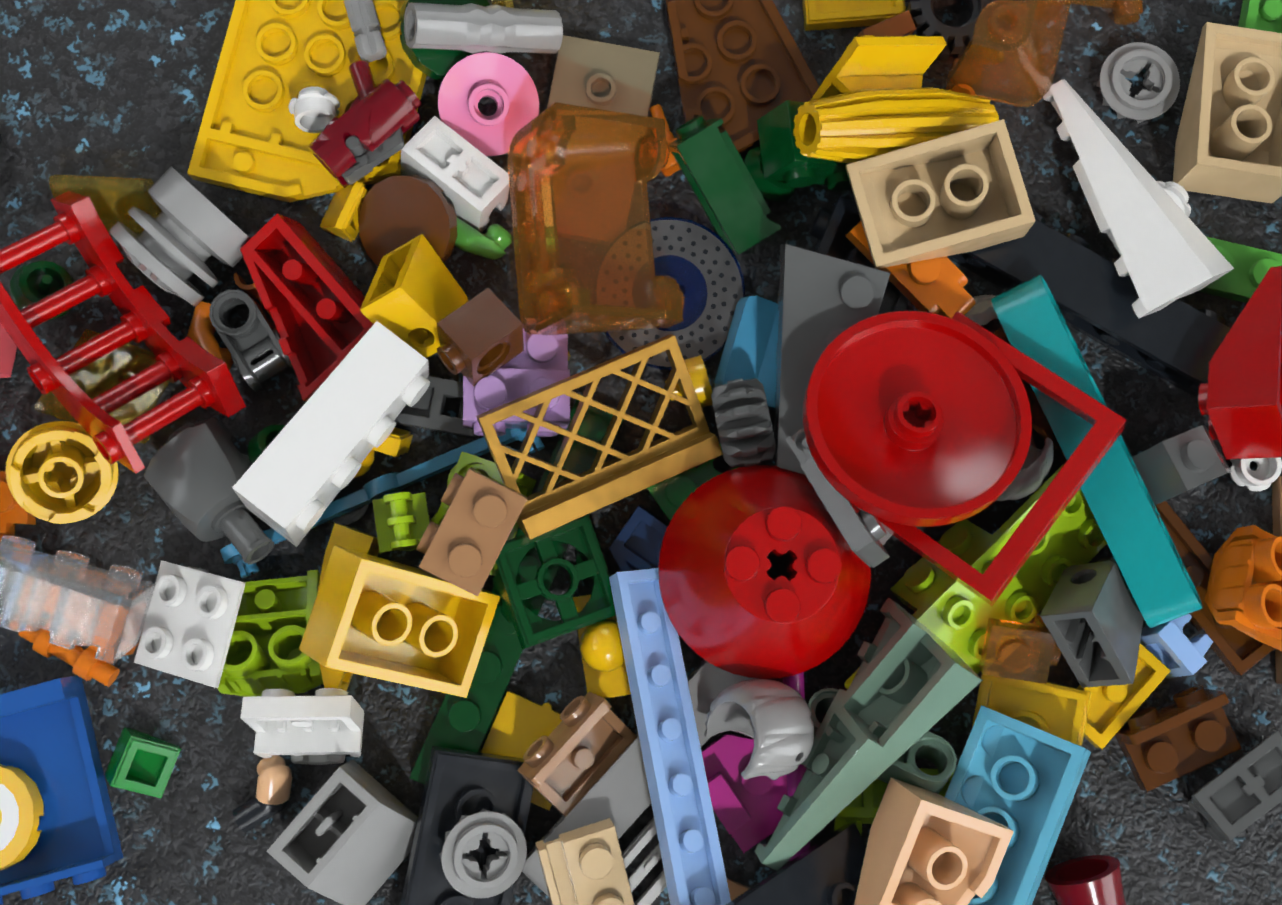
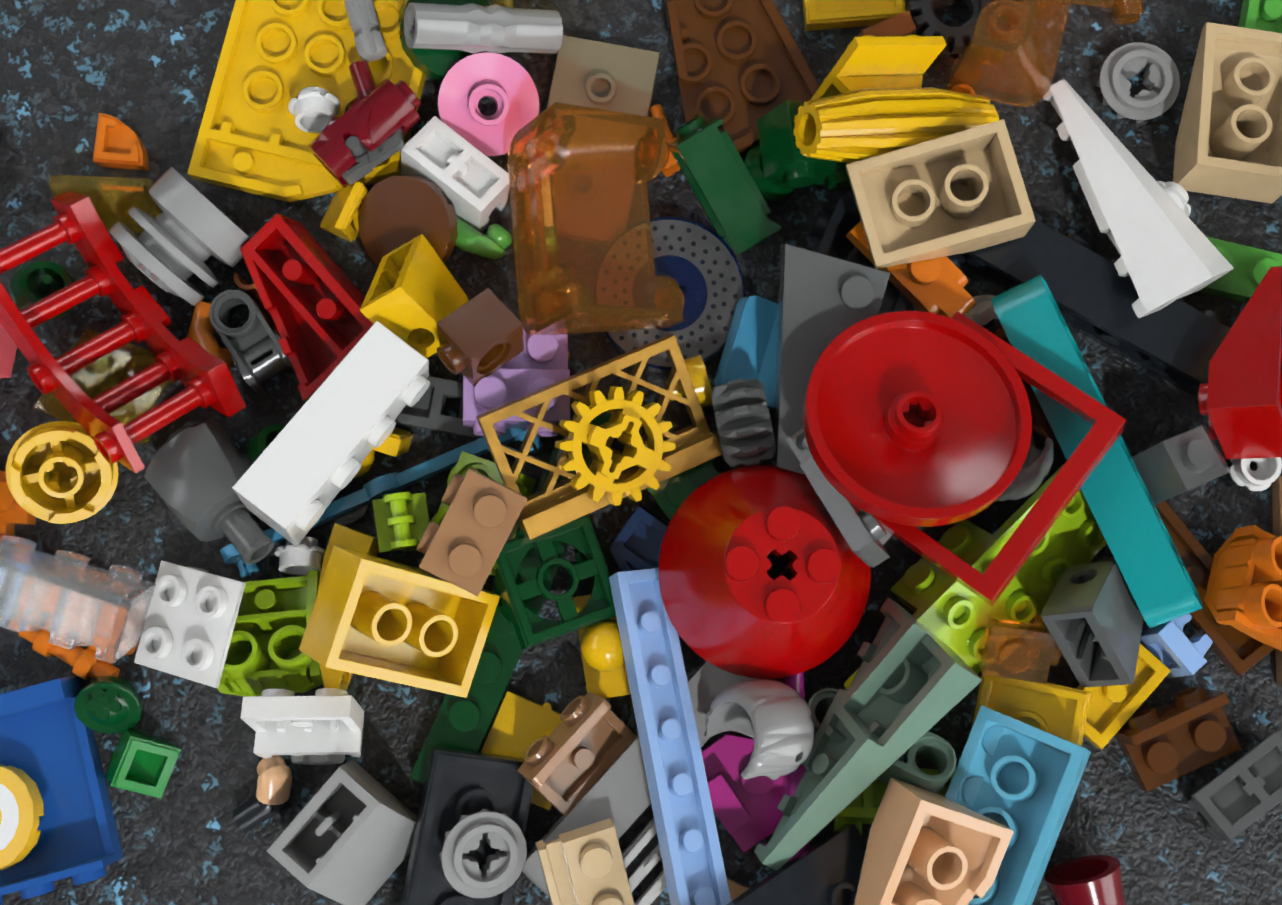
(108, 705): none -> dark green hat
(118, 145): none -> orange tile
(300, 559): none -> white plate
(609, 465): none -> yellow gear

